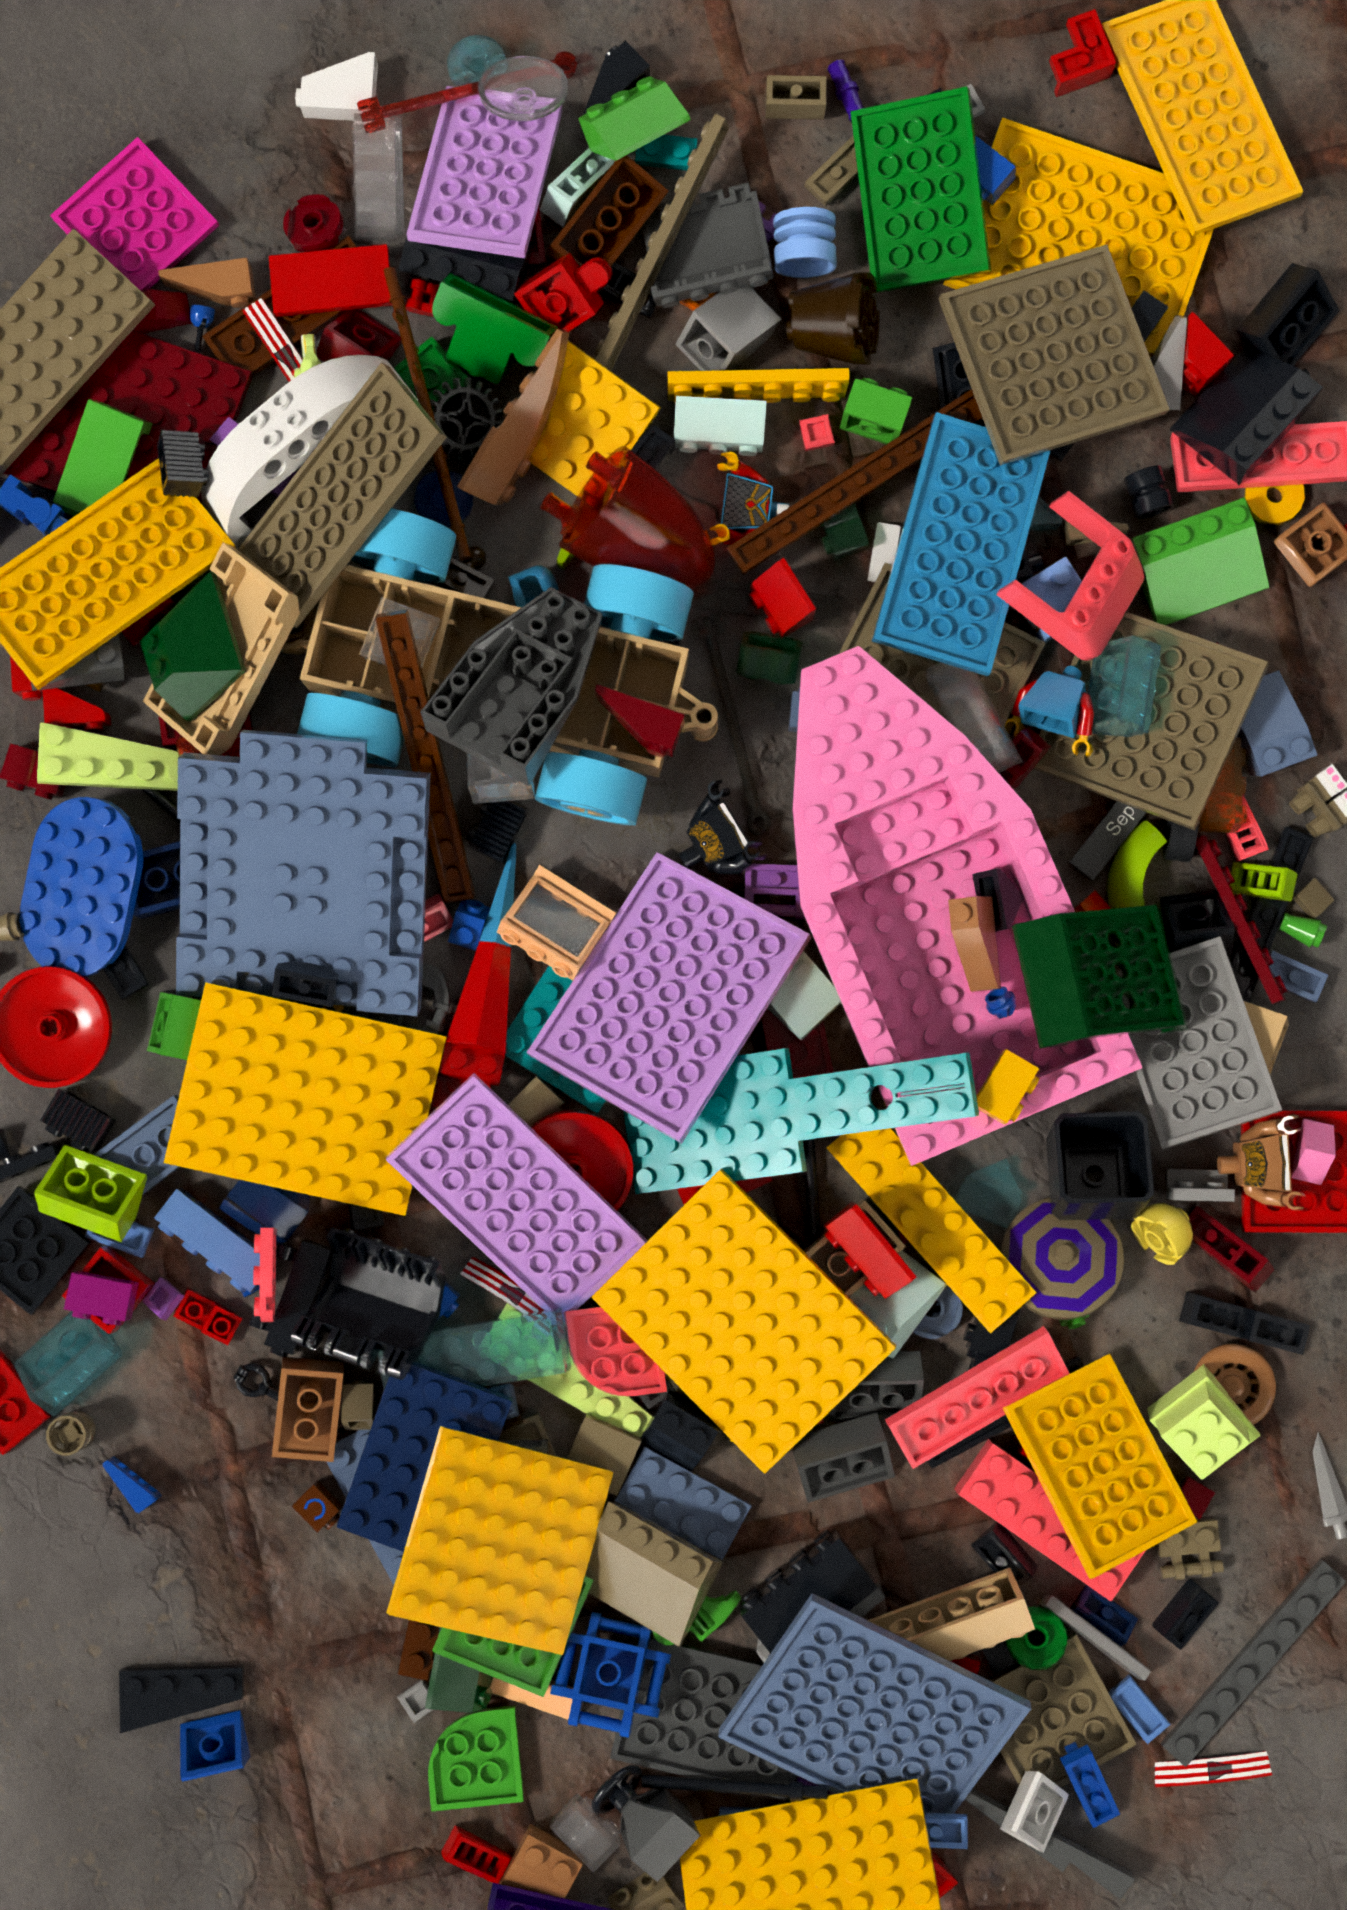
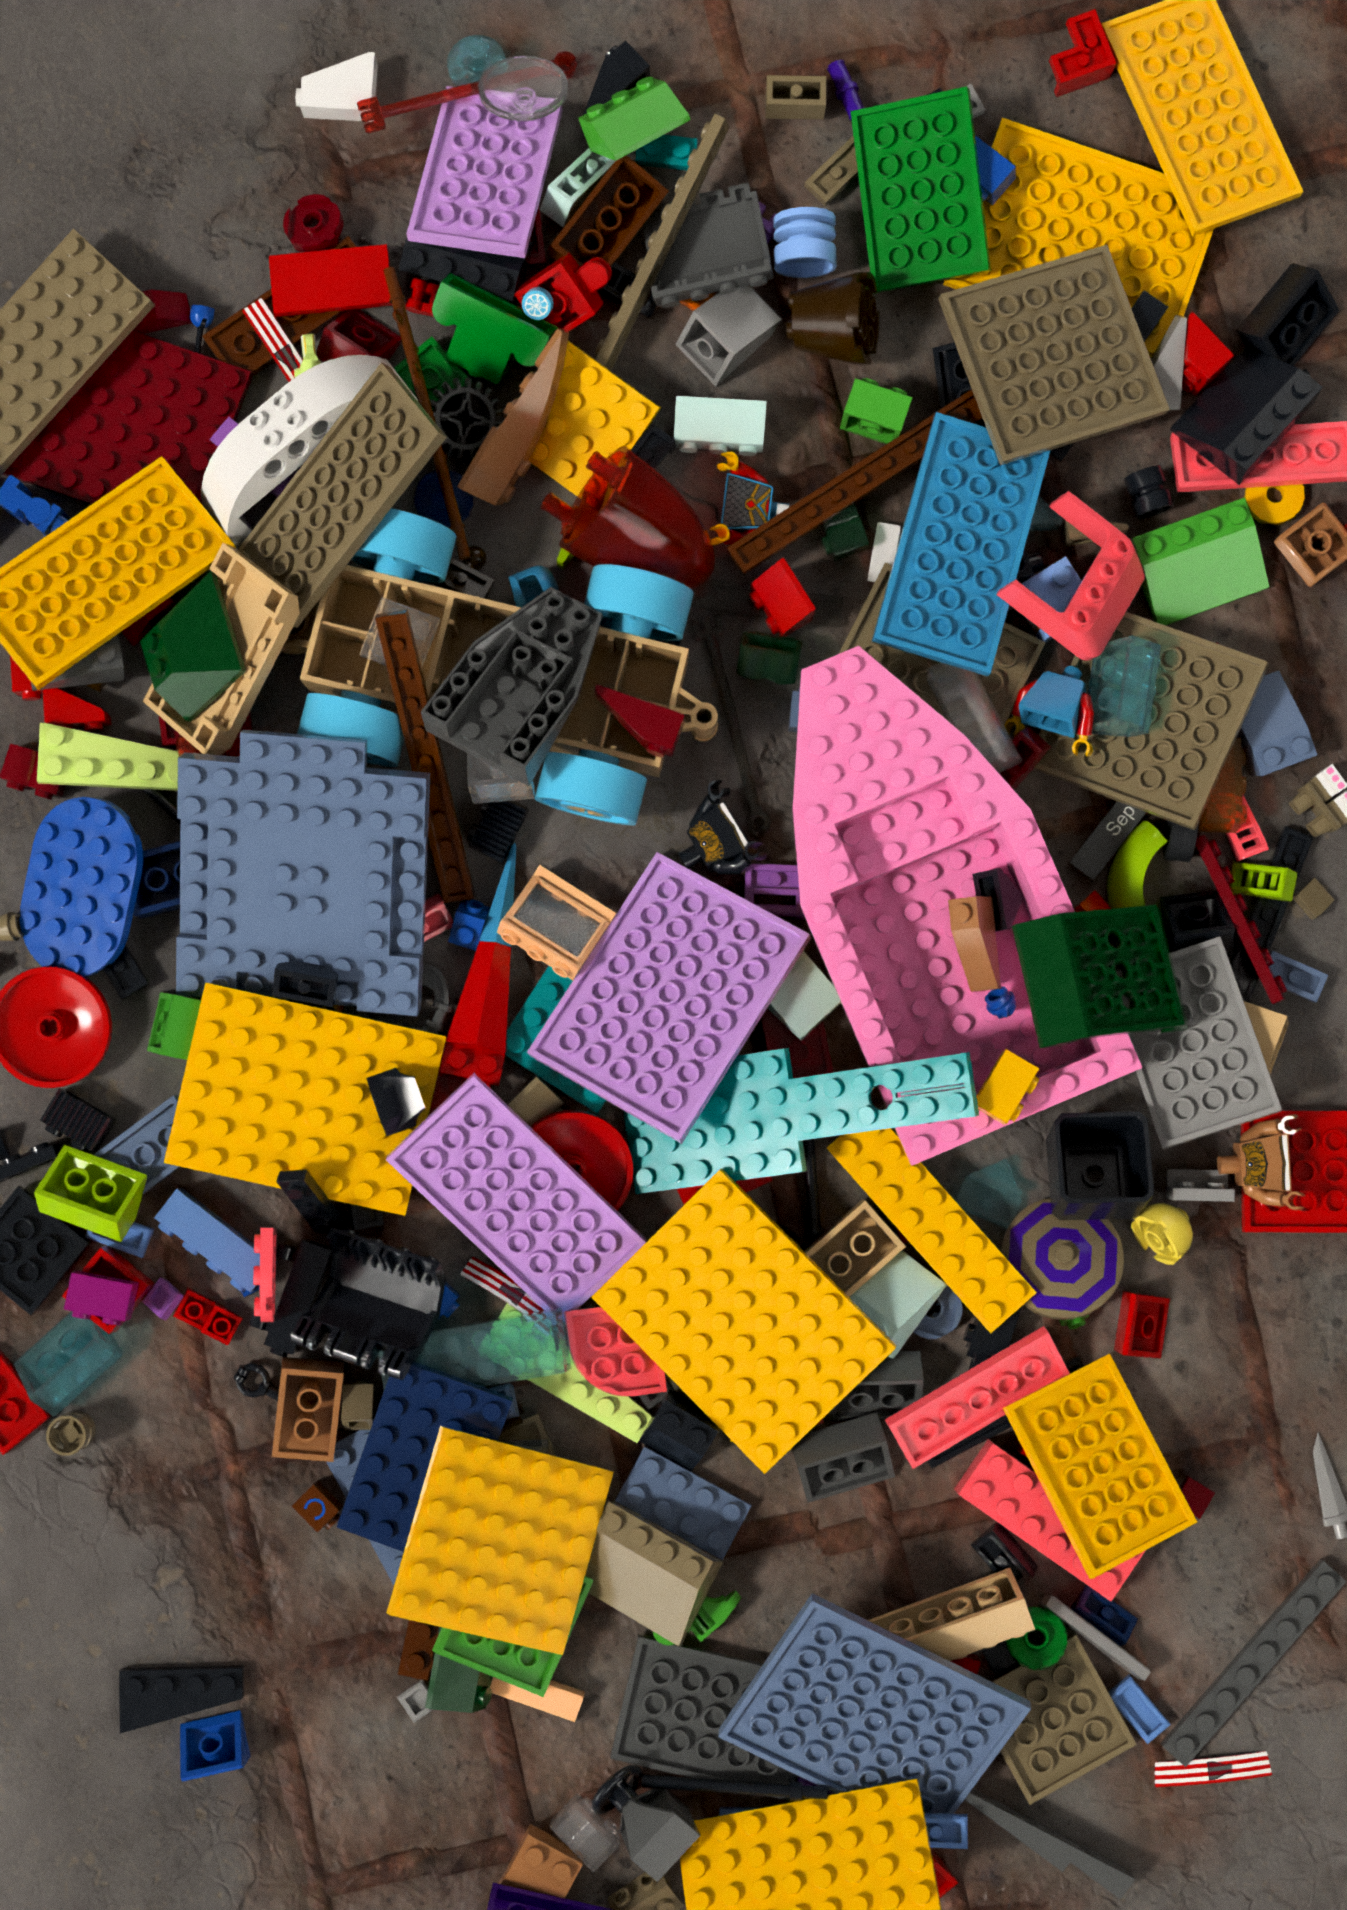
(99, 455): bright green panel -> none
(133, 1487): blue slope -> none
(137, 215): dark pink plate -> none
(181, 463): black brick -> none
(221, 282): medium nougat slope -> none
(266, 1207): dark blue slope -> none
(310, 1200): none -> black plate
(378, 180): clear brick -> none
(396, 1100): none -> black slope
(461, 1835): red slope -> none
(477, 1761): bright green plate -> none
(537, 303): none -> medium azure tile
(606, 1448): dark tan tile -> none
(610, 1675): blue brick -> none
(761, 384): yellow plate -> none
(816, 432): coral tile -> none
(825, 1570): black piece -> none
(868, 1251): slope -> none
(1034, 1810): white slope -> none
(1089, 1784): blue hinge -> none
(1141, 1325): none -> red slope
(1184, 1614): black slope -> none
(1196, 1539): dark tan plate -> none
(1202, 1422): yellowish green piece -> none
(1229, 1250): dark red slope -> none
(1237, 1382): medium nougat wheel -> none
(1244, 1323): black slope -> none
(1304, 929): bright green cone -> none
(1313, 1152): bright pink slope -> none

